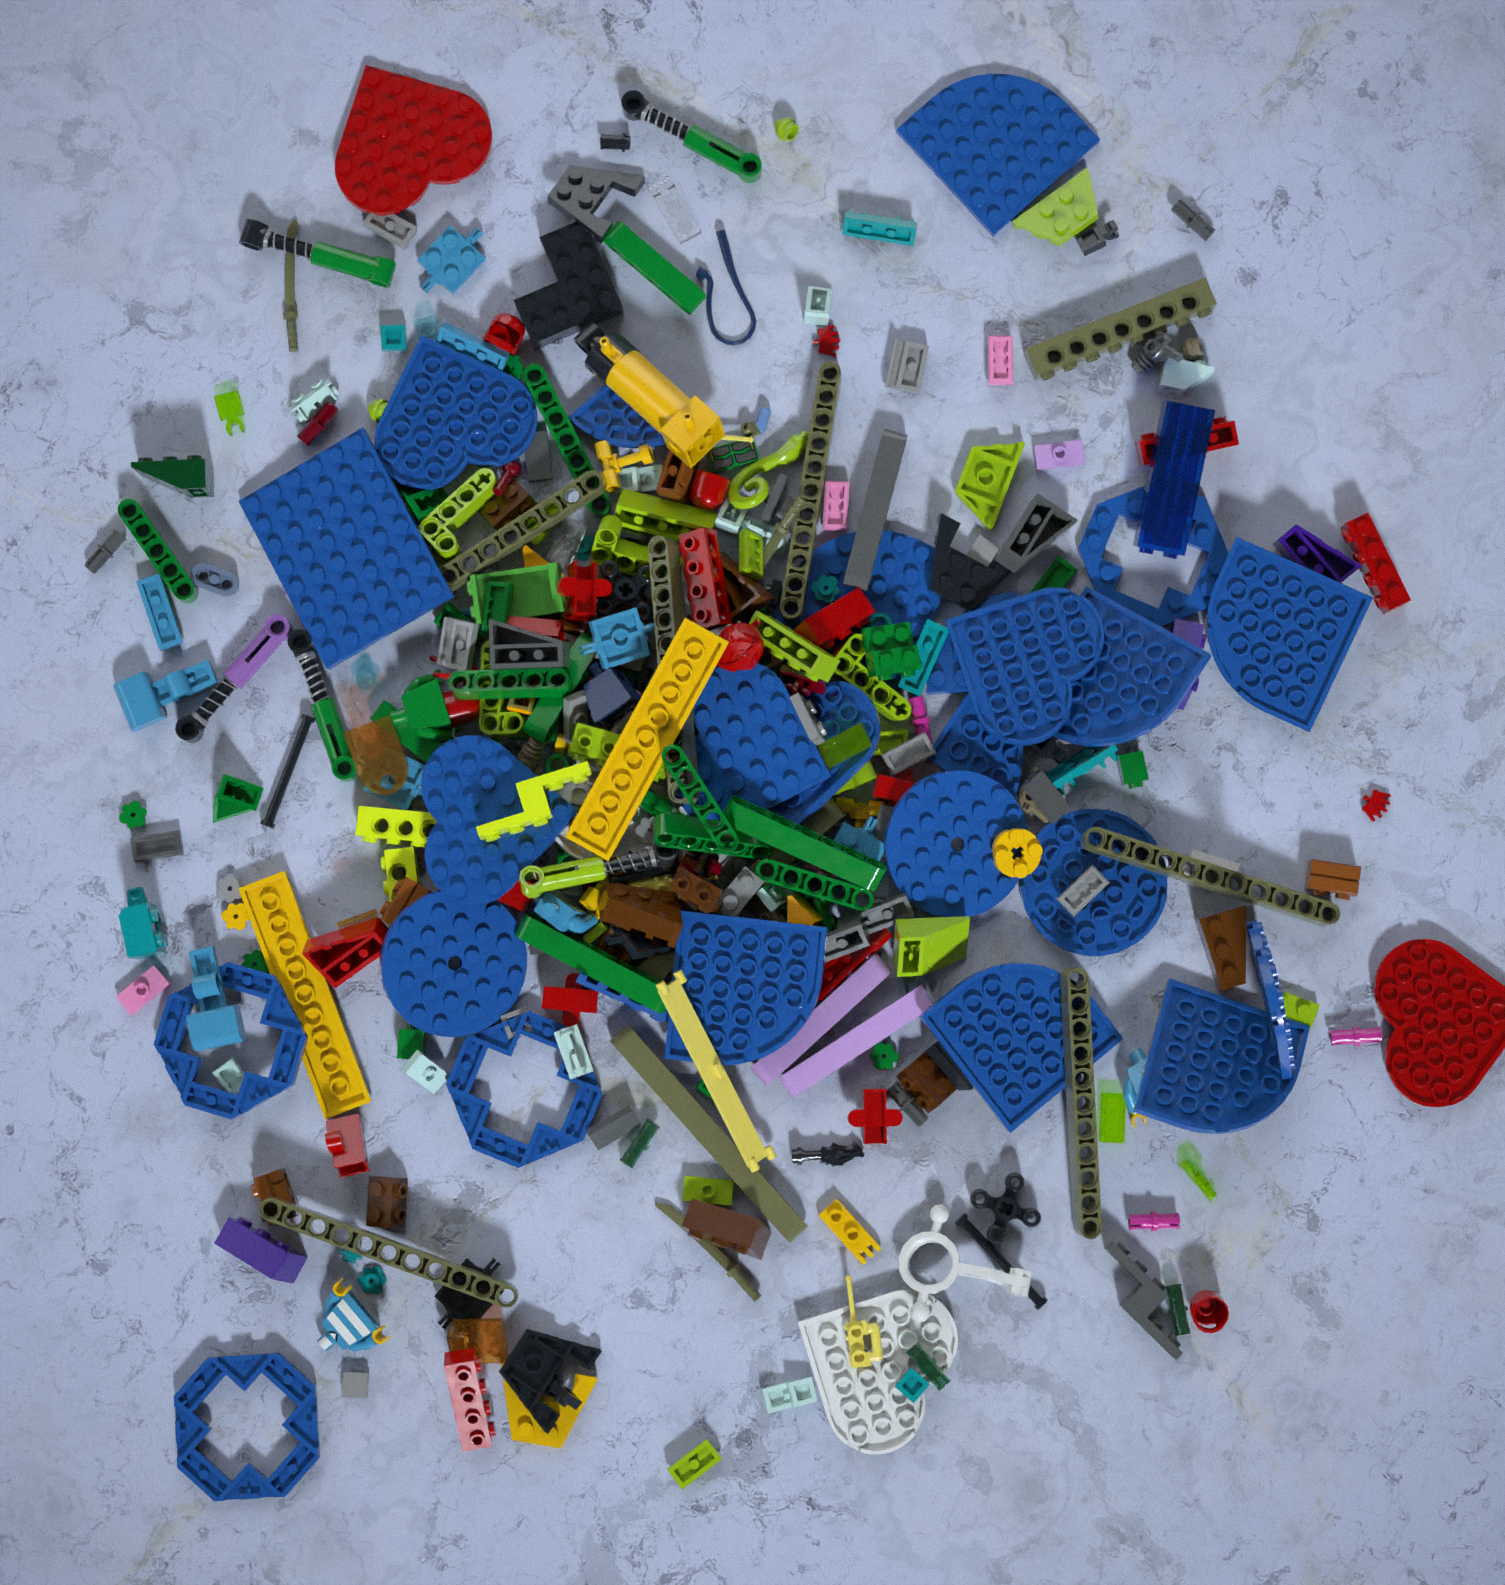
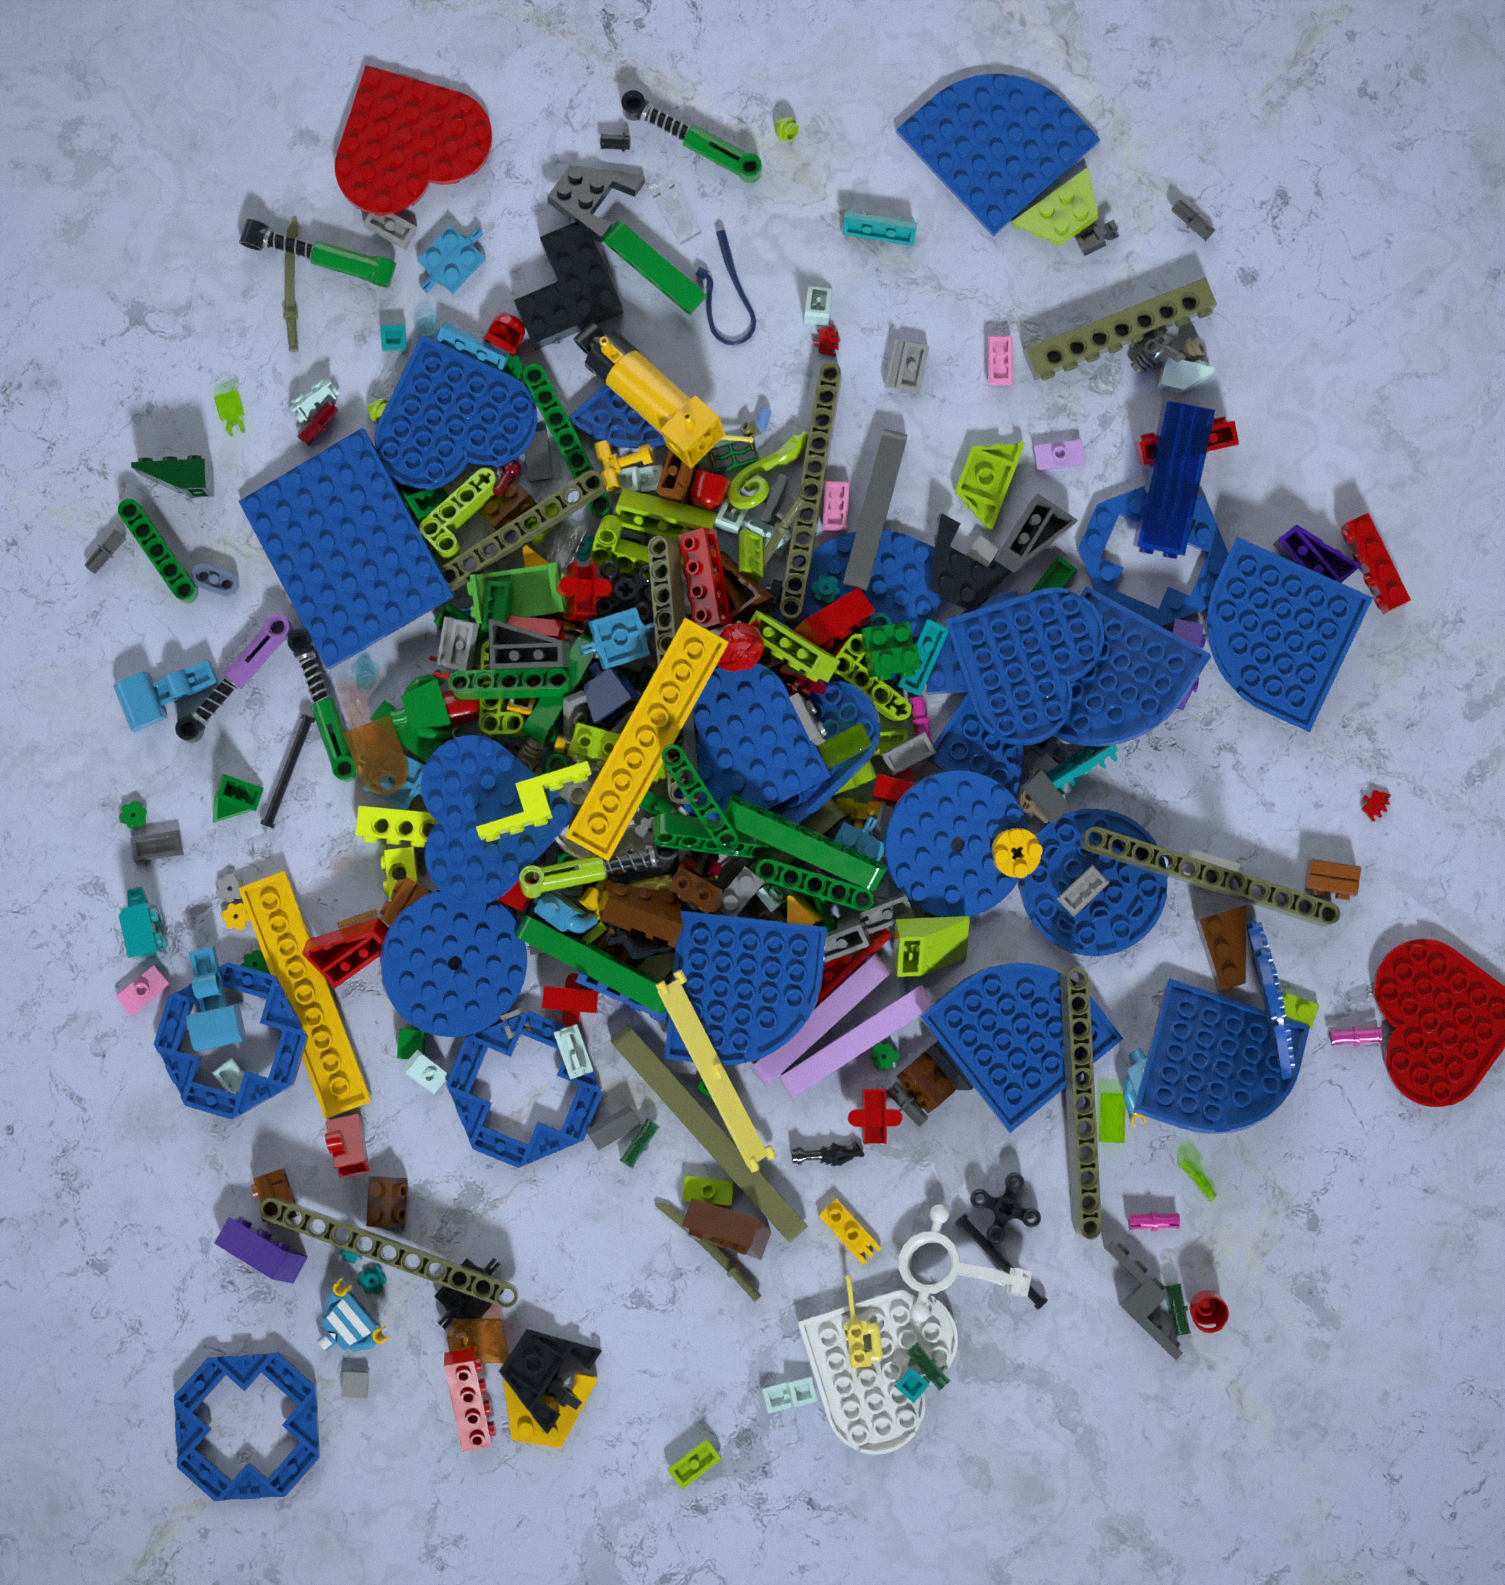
(160, 612): dark azure plate -> none
(1132, 769): green brick -> none

